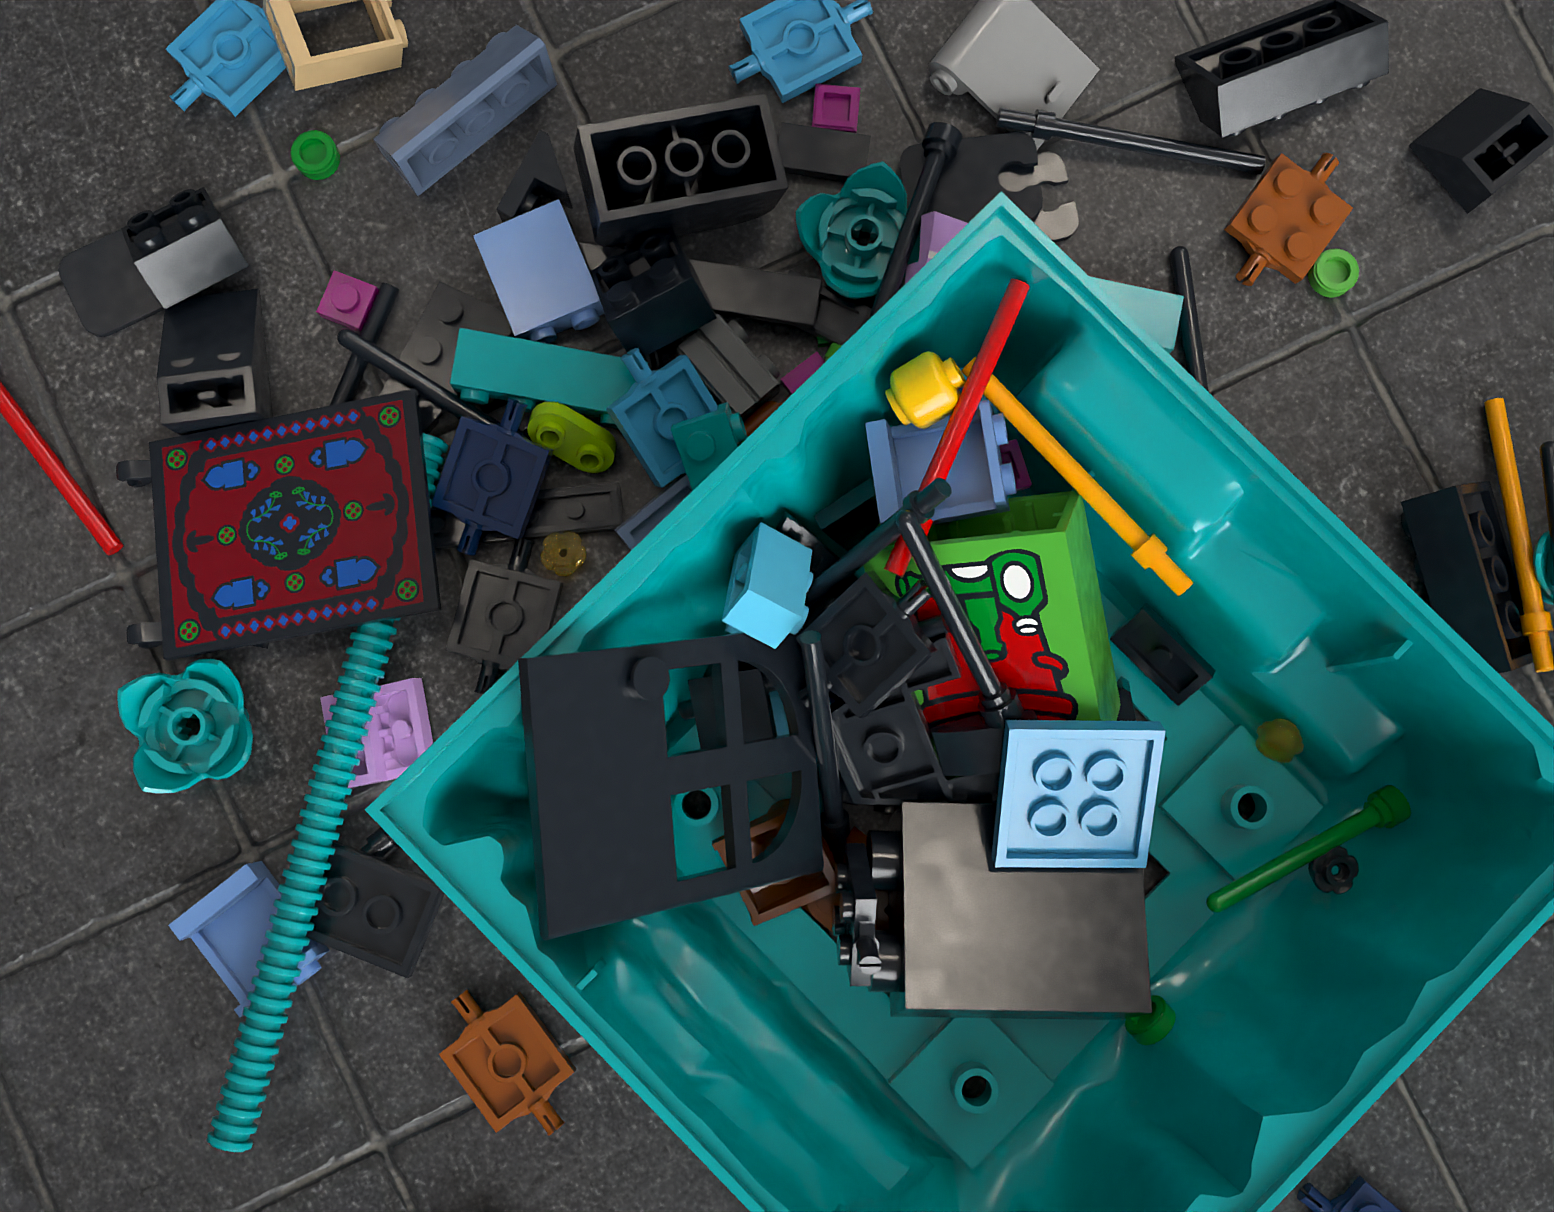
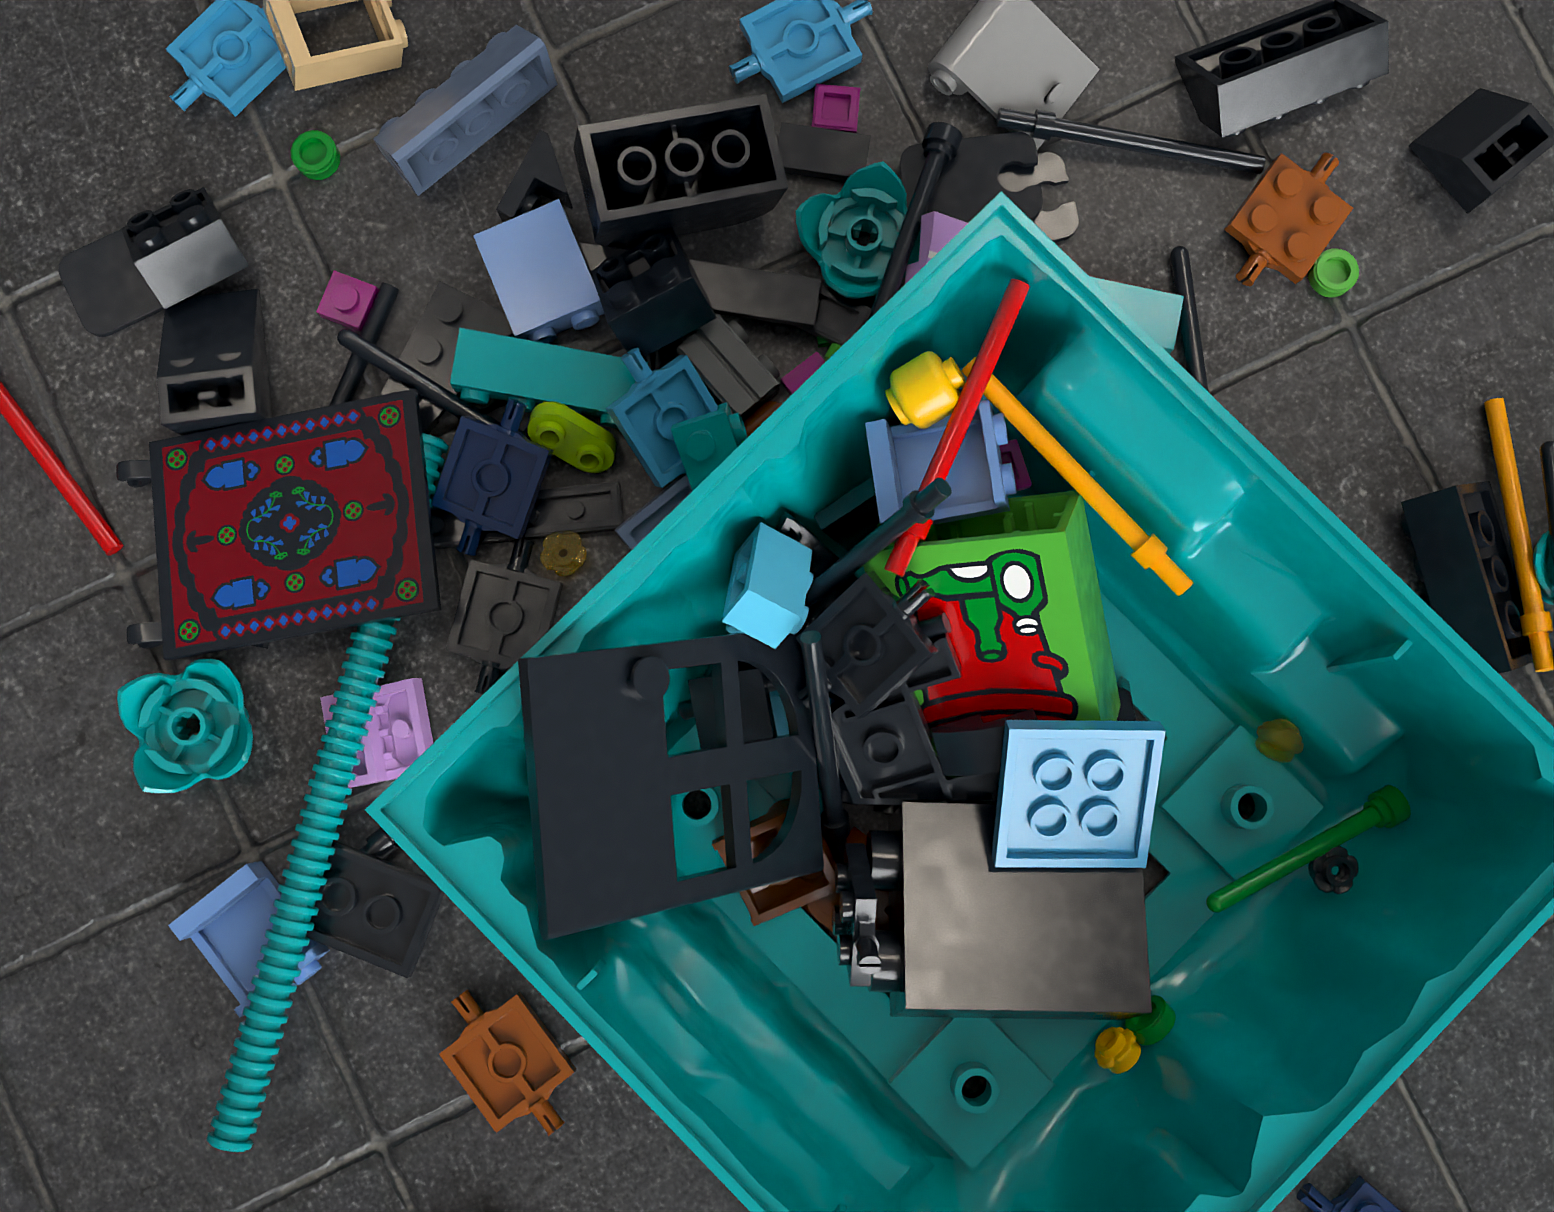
(996, 699): black piece -> none
(1117, 1050): none -> yellow plate
(1162, 655): black plate -> none

